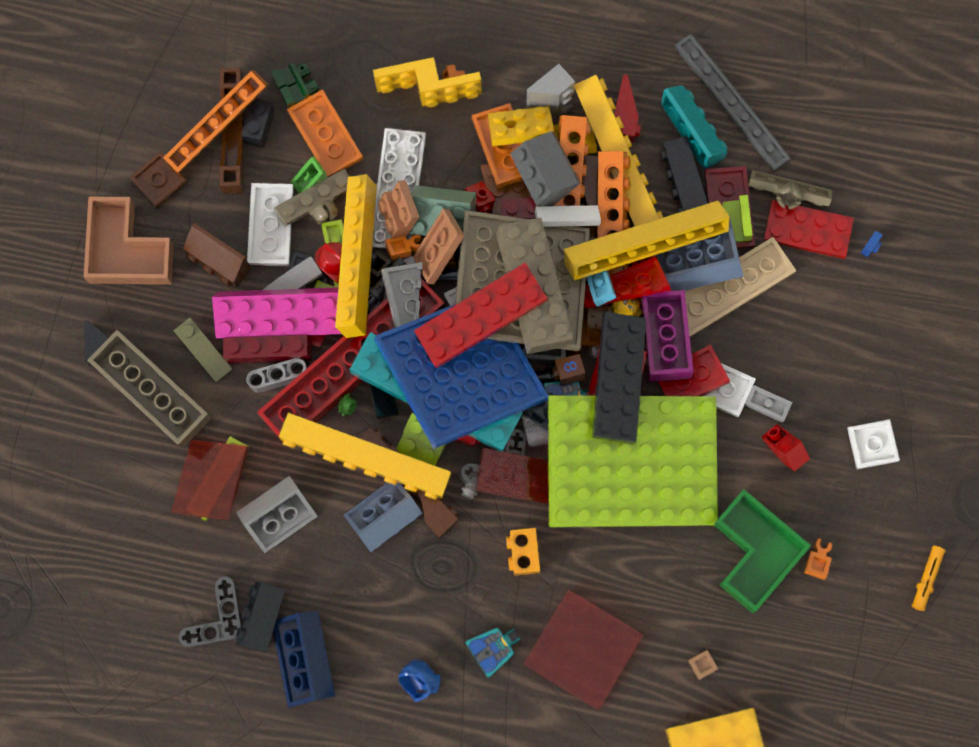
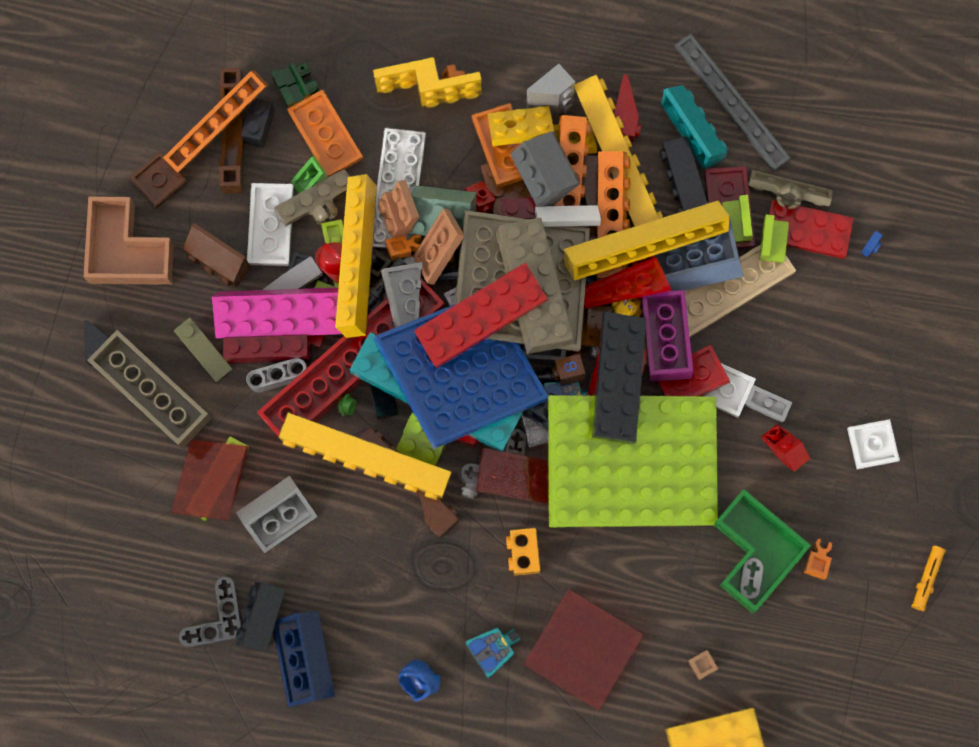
(382, 514): sand blue slope -> none
(601, 287): medium azure plate -> none
(756, 579): none -> light grey beam
(773, 240): none -> lime panel

